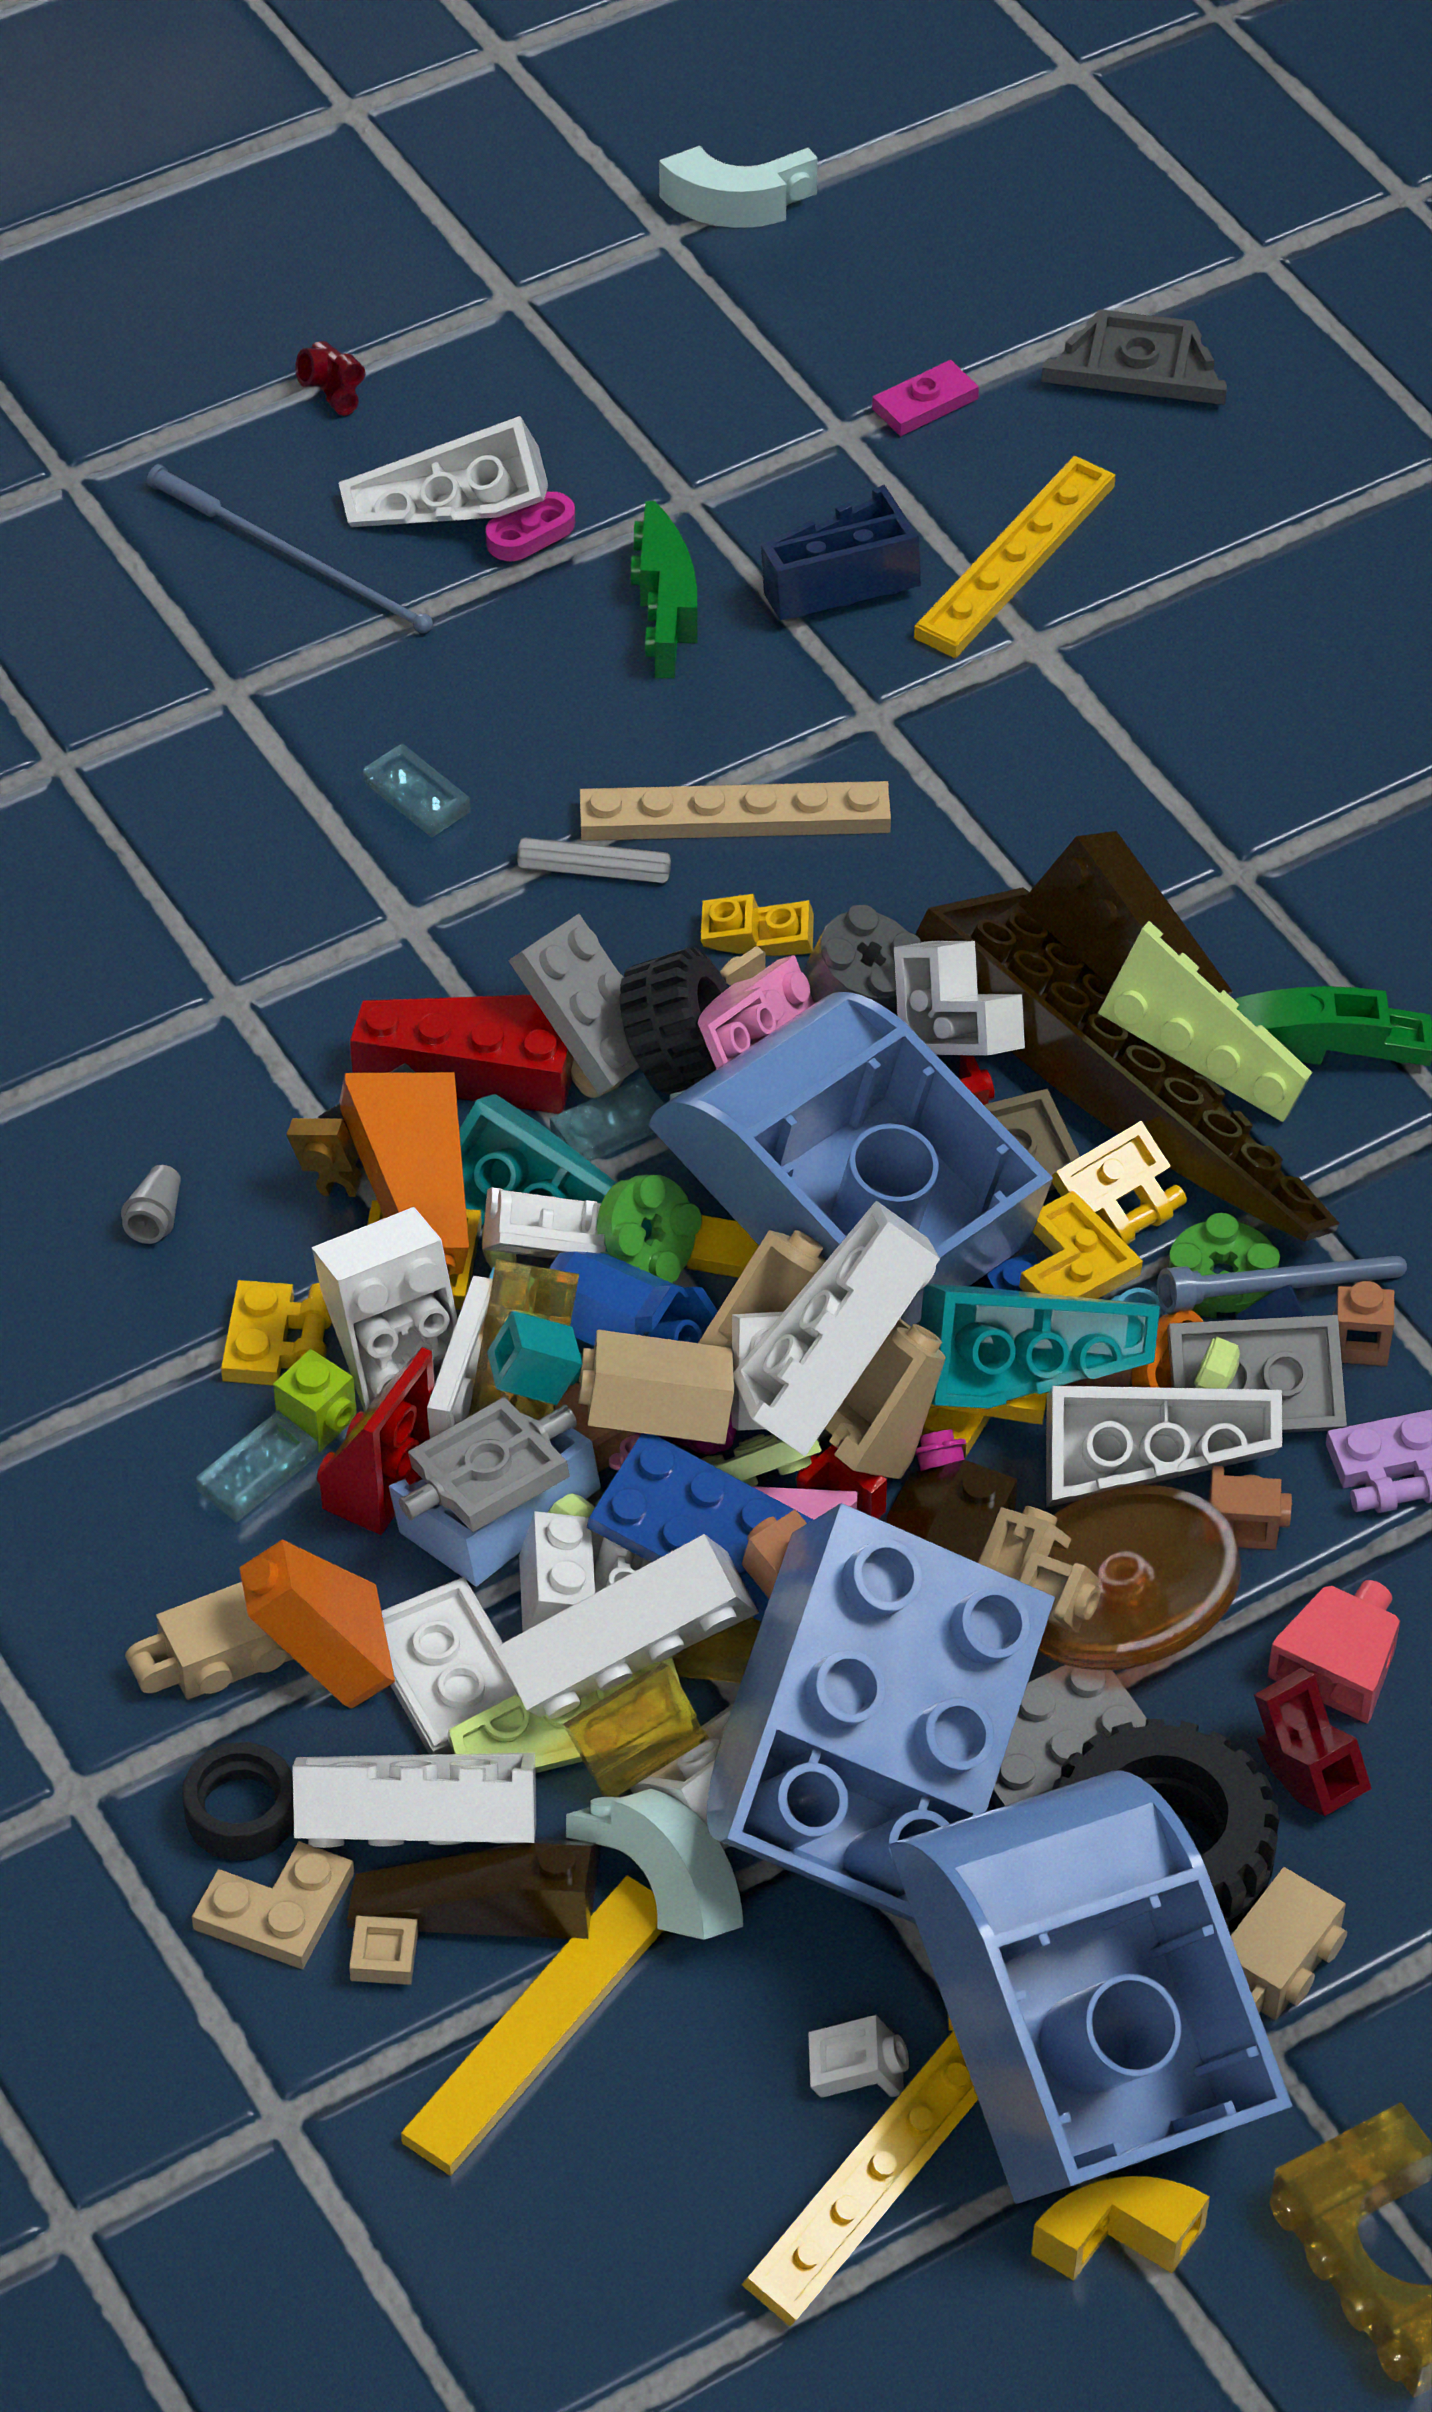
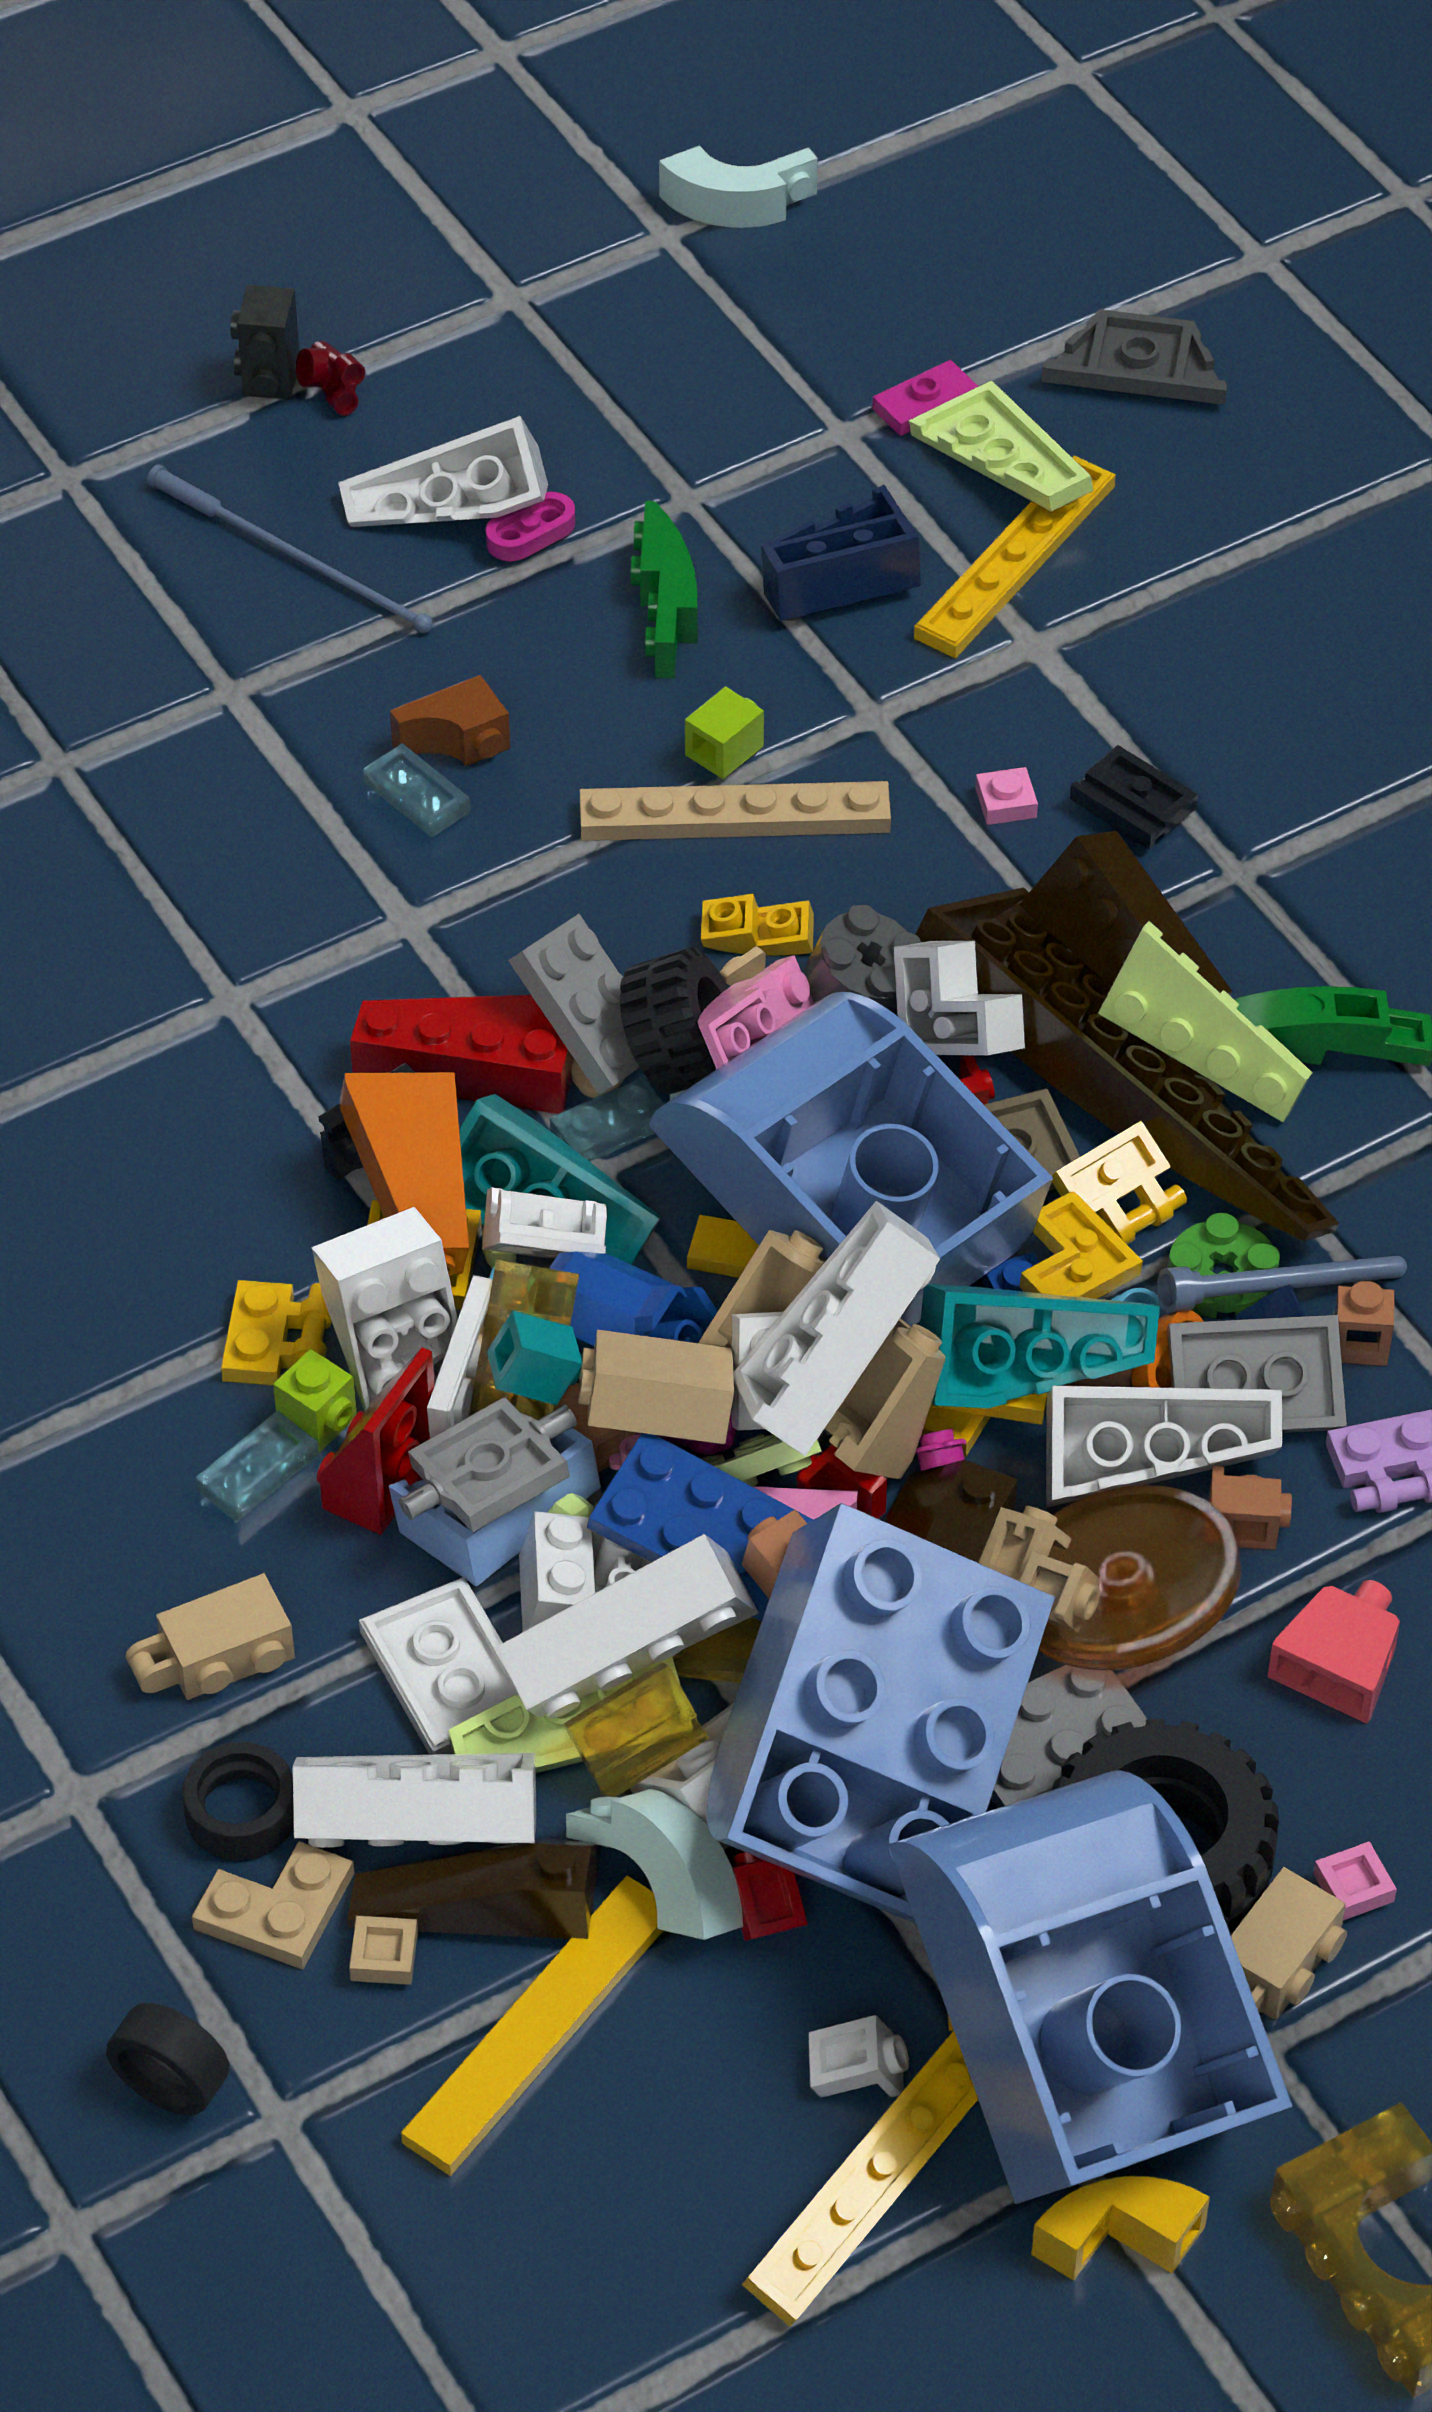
(152, 1206): light grey cone -> none
(168, 2059): none -> black tyre
(267, 341): none -> pearl dark grey brick
(321, 1619): orange slope -> none
(327, 1149): pearl gold plate -> none
(455, 722): none -> dark orange arch
(594, 860): light grey axle -> none
(672, 1223): bright green plate -> none
(724, 732): none -> lime brick
(767, 1897): none -> red bracket
(1003, 444): none -> yellowish green wing
(1006, 796): none -> bright pink plate
(1133, 796): none -> black plate
(1218, 1365): yellowish green tile -> none
(1303, 1750): dark red brick -> none
(1356, 1879): none -> bright pink plate

